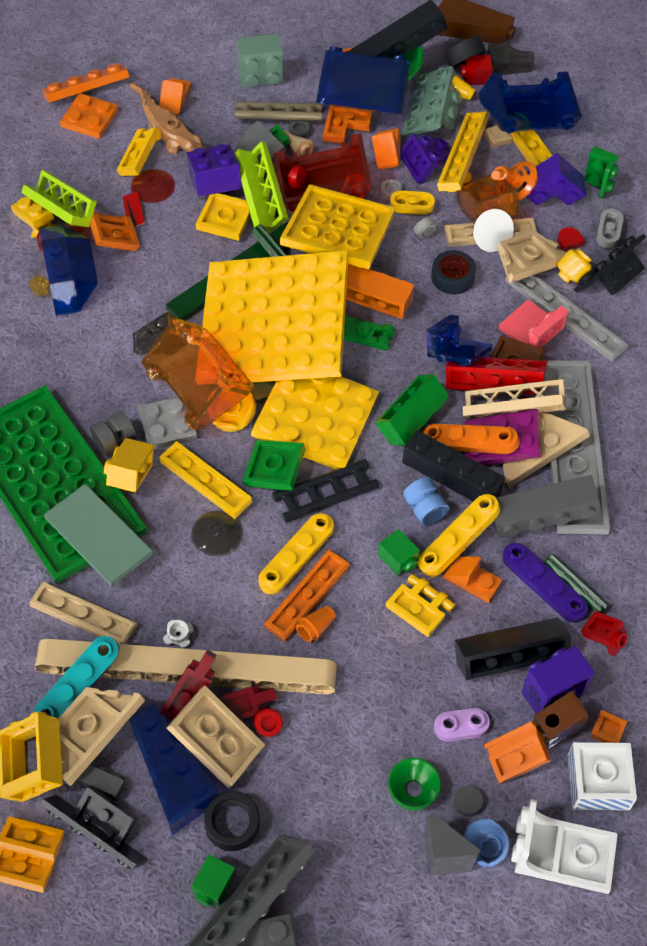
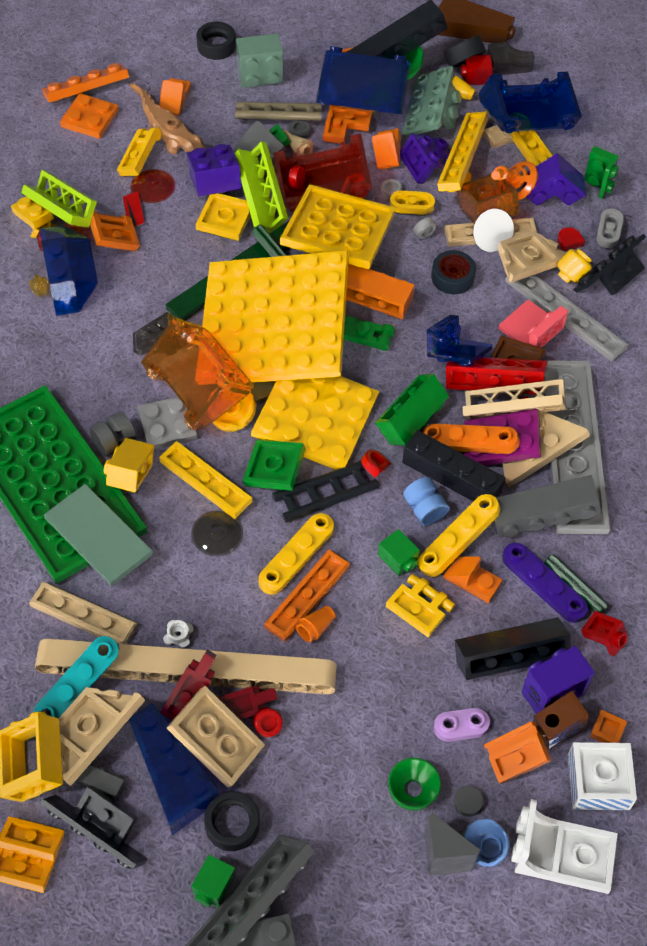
(216, 51): none -> black tyre
(374, 462): none -> red tile

